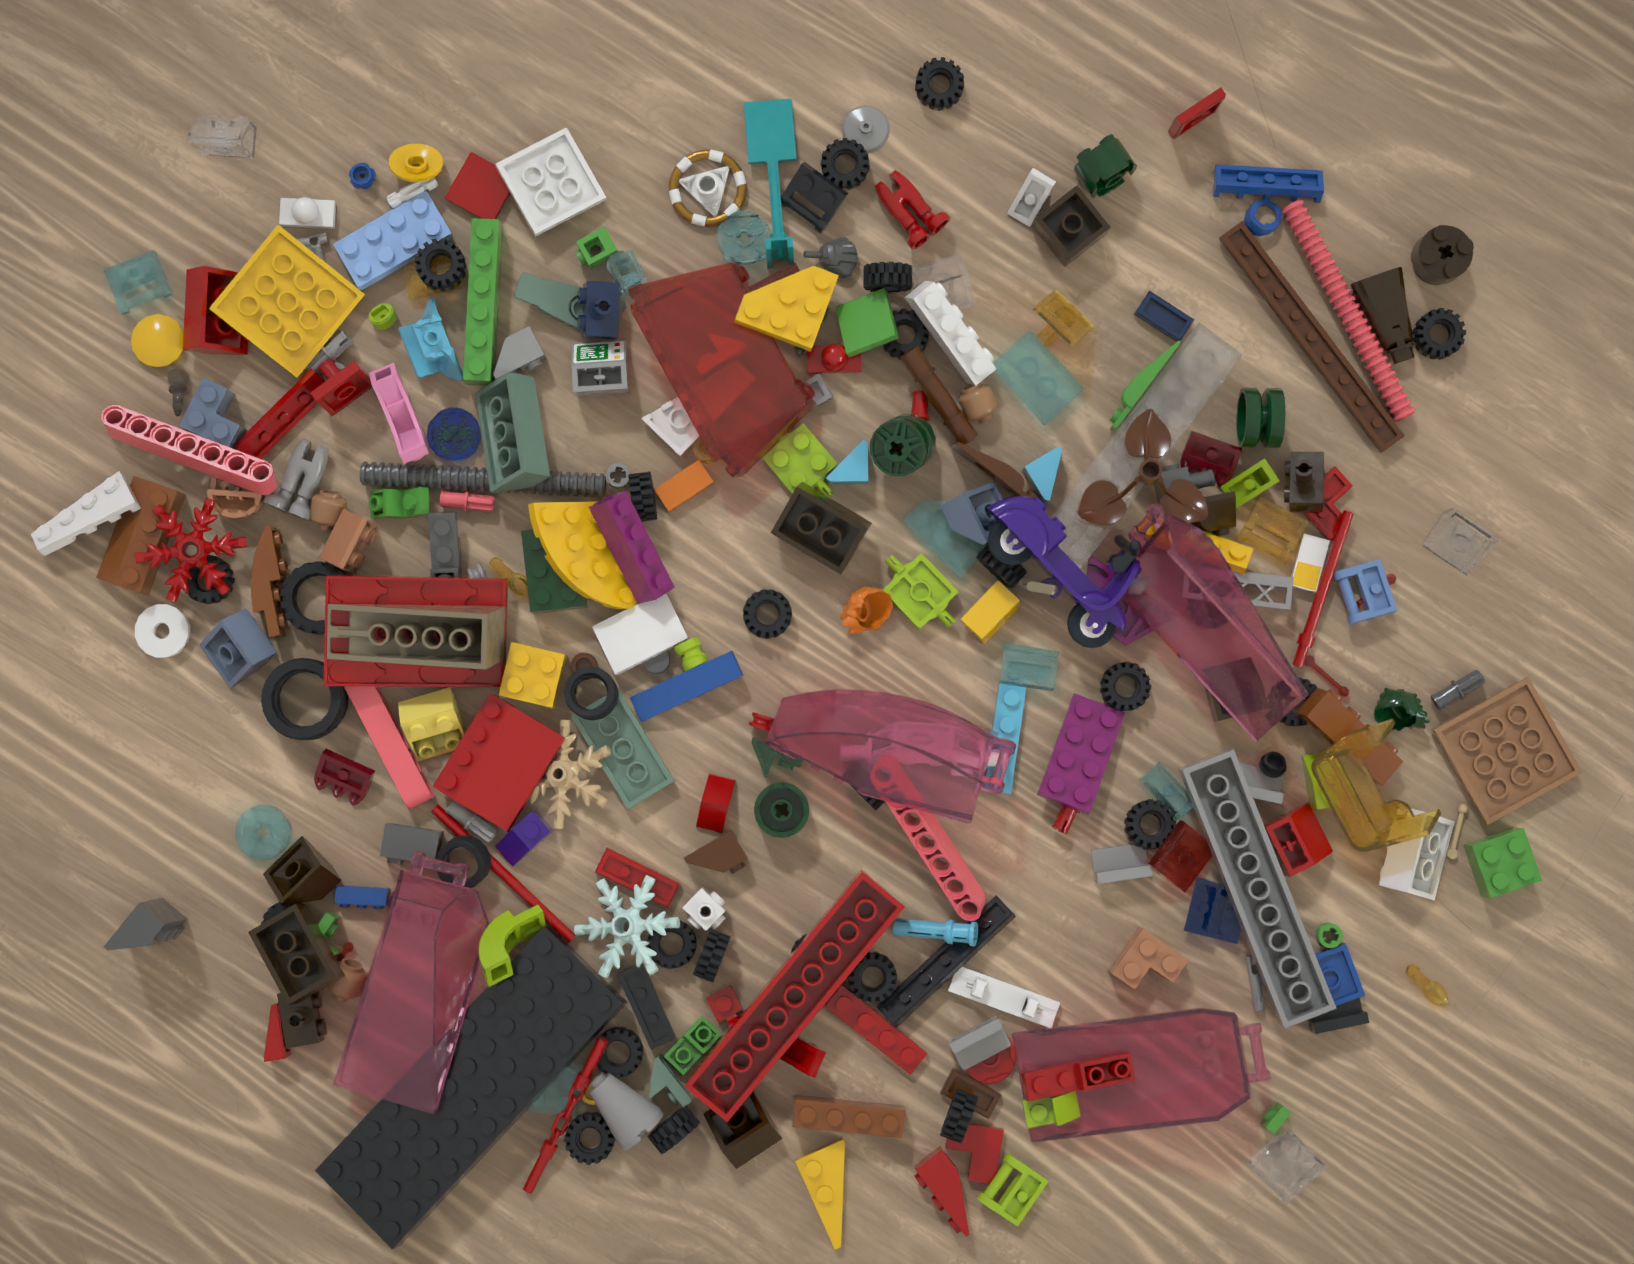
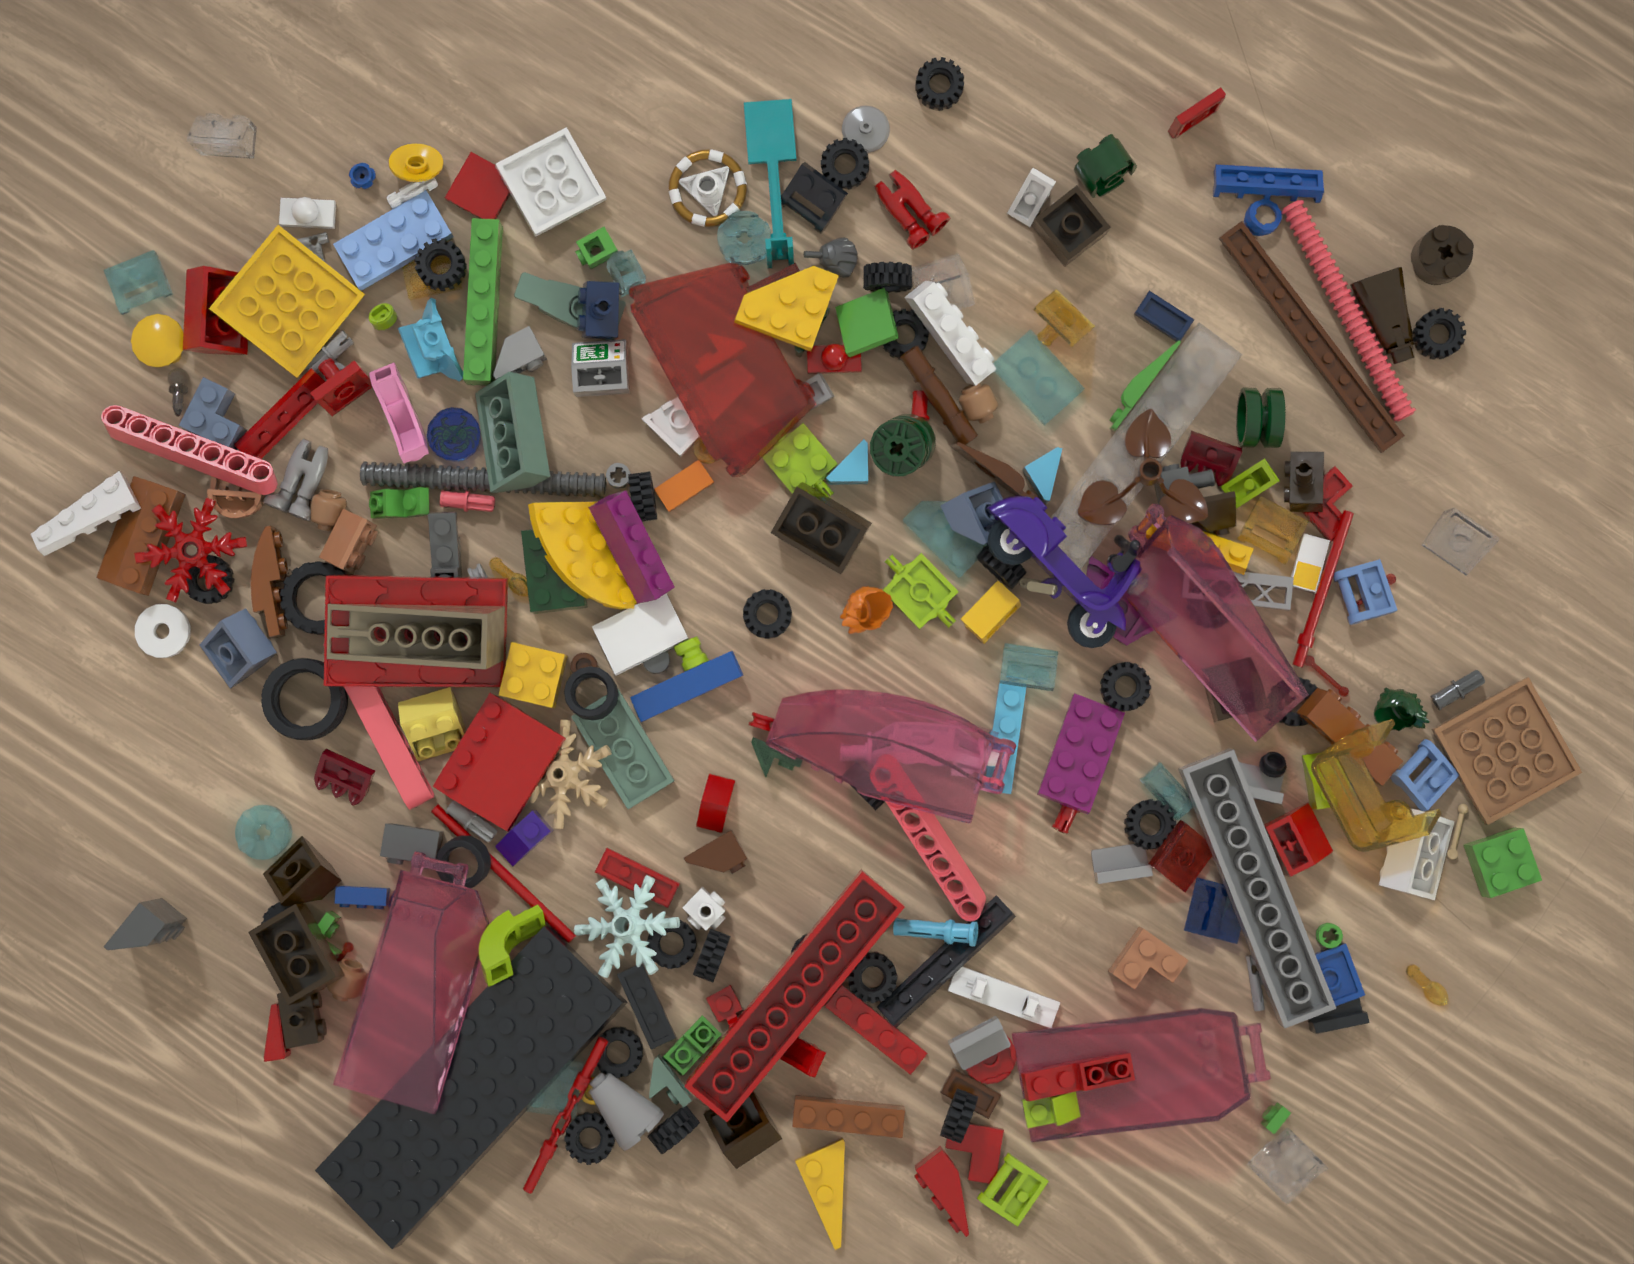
(784, 825): dark green brick -> none
(1433, 779): none -> medium blue plate

